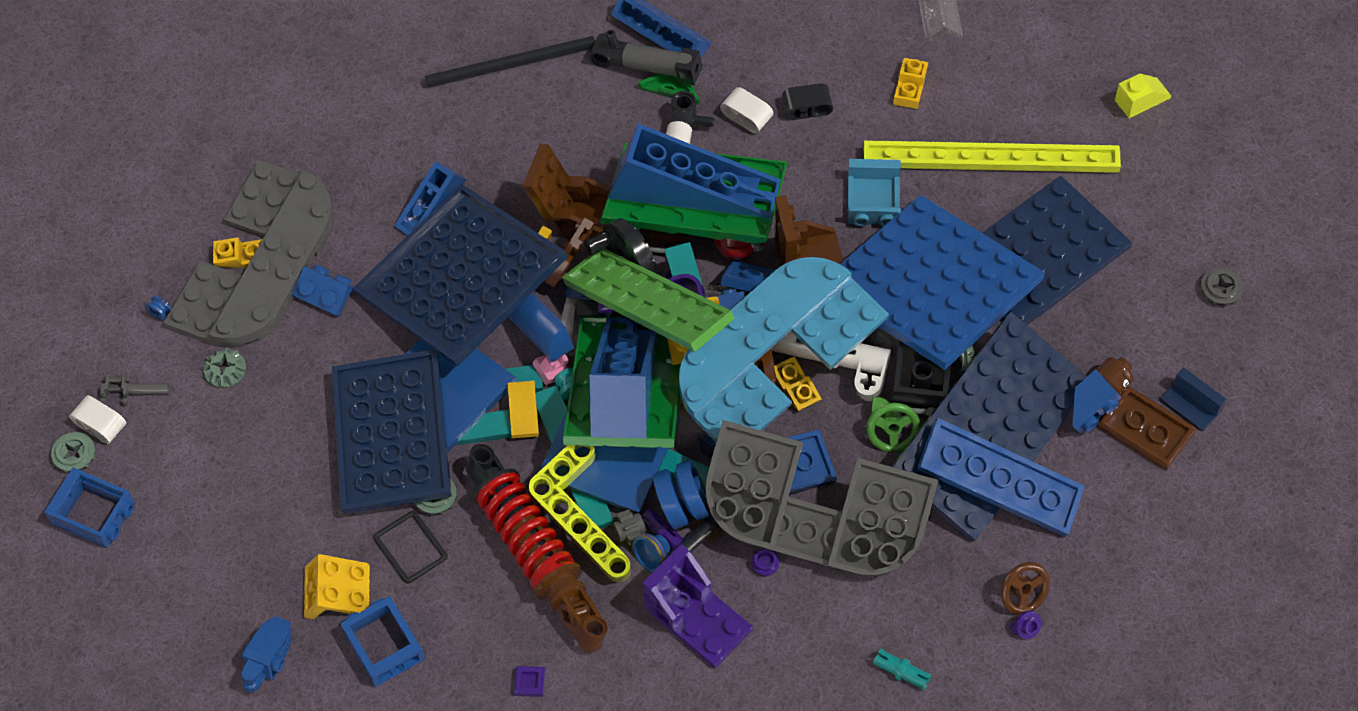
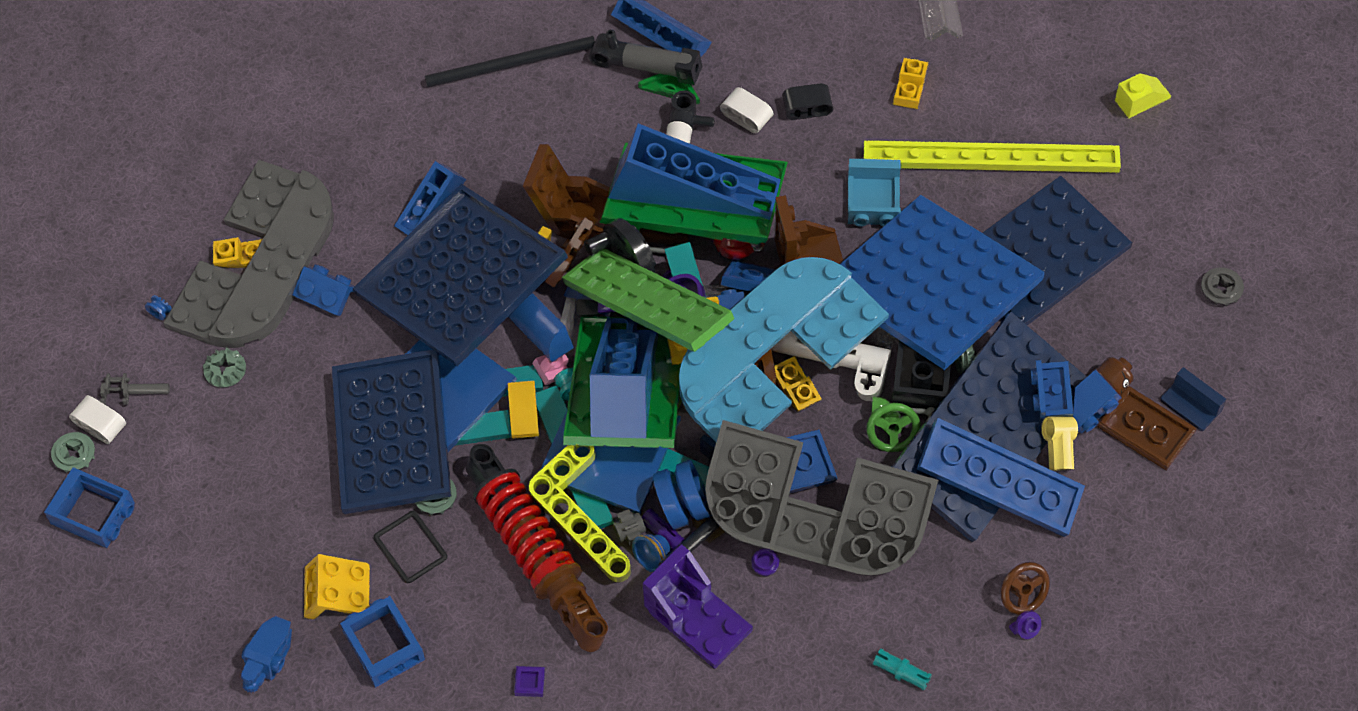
(1053, 389): none -> blue bracket
(1060, 436): none -> light yellow piece

